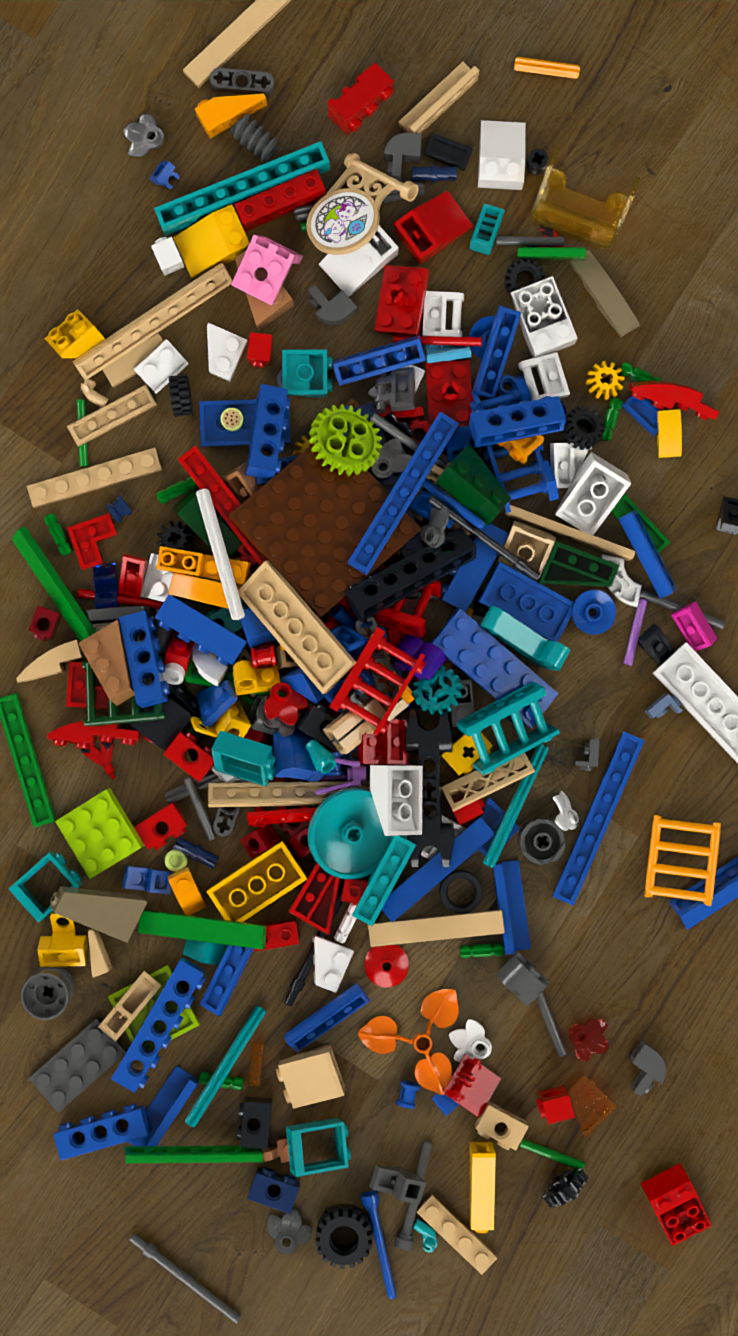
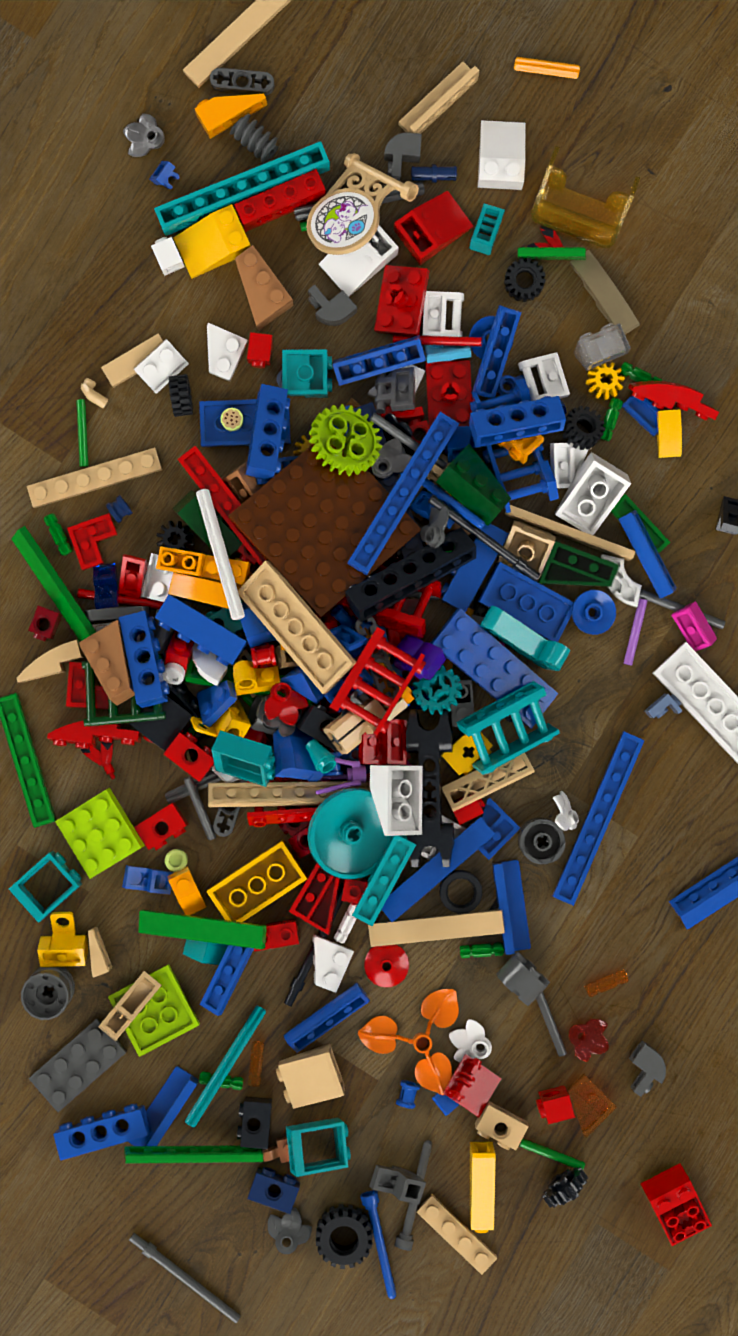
(74, 336): yellow slope -> none
(101, 910): dark tan slope -> none
(111, 415): tan tile -> none
(126, 1074): blue brick -> none
(153, 321): tan tile -> none
(176, 490): green axle -> none
(196, 852): dark blue pin -> none
(260, 840): dark red brick -> none
(268, 255): bright pink bracket -> none
(361, 99): red wedge -> none
(428, 1234): teal arm -> none
(448, 151): black tile -> none
(515, 807): teal axle -> none
(529, 241): dark grey bar -> none
(541, 156): black bush -> none
(544, 318): white slope -> none
(591, 751): dark grey bracket -> none
(602, 346): none -> clear slope
(606, 983): none -> clear orange axle
(655, 644): black slope -> none
(711, 852): light orange bar -> none

